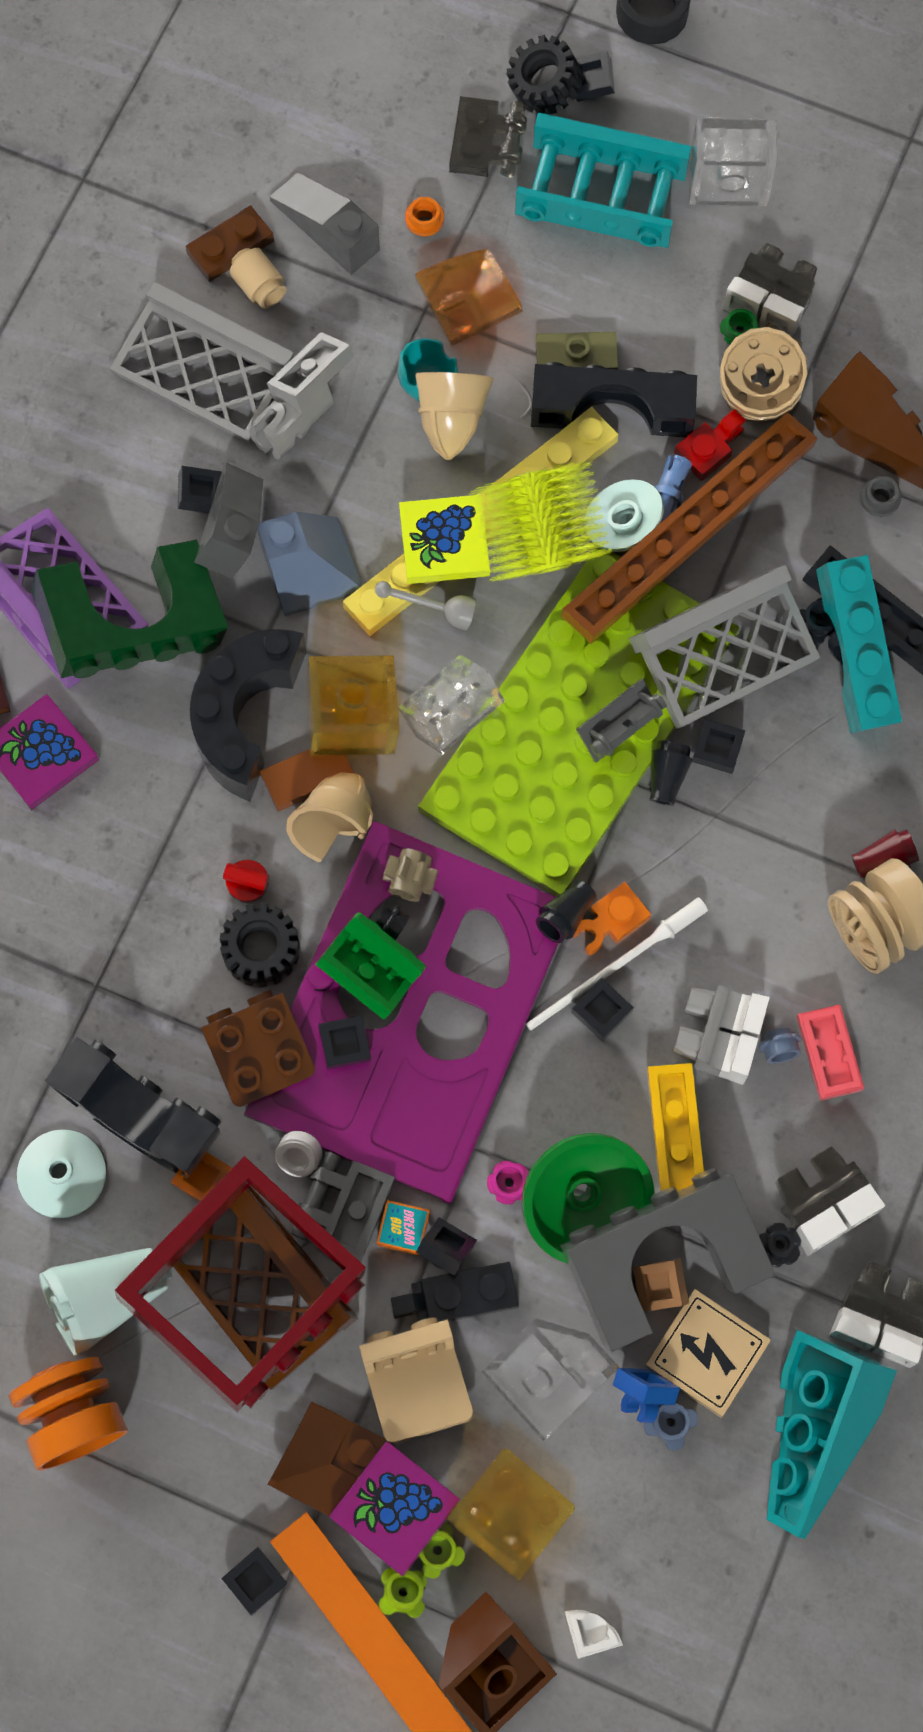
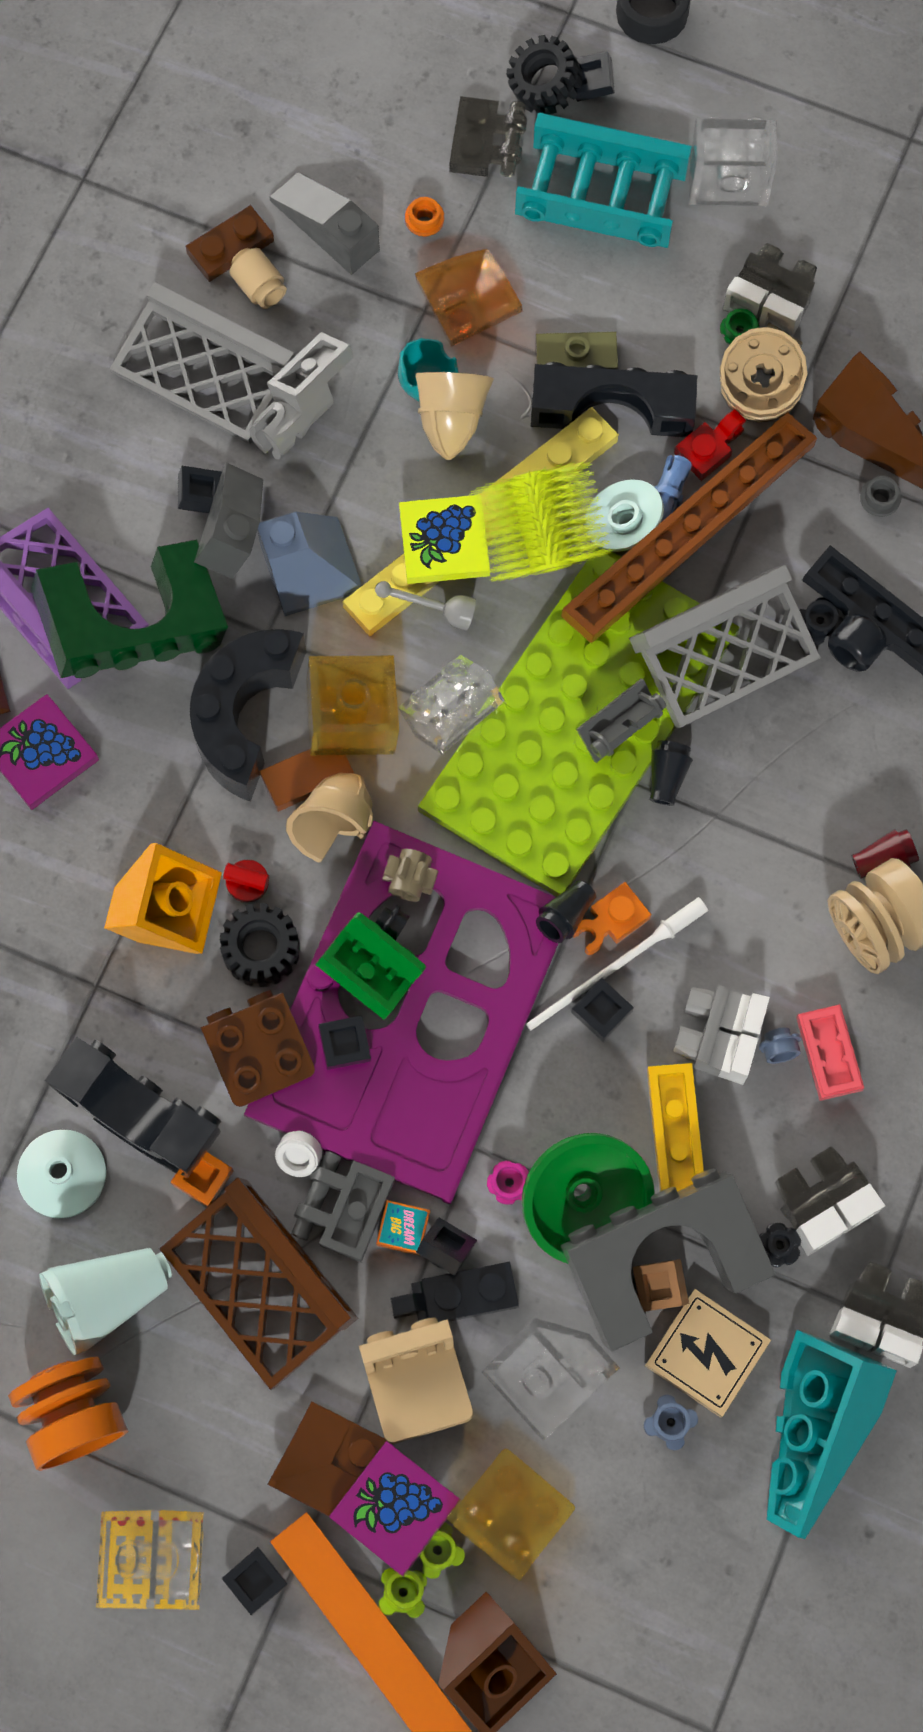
(150, 1559): none -> clear slope
(165, 901): none -> light orange slope
(188, 1232): dark red window -> none
(590, 1633): white tile -> none
(645, 1390): blue tile -> none
(718, 746): black plate -> none
(868, 677): teal arch -> none

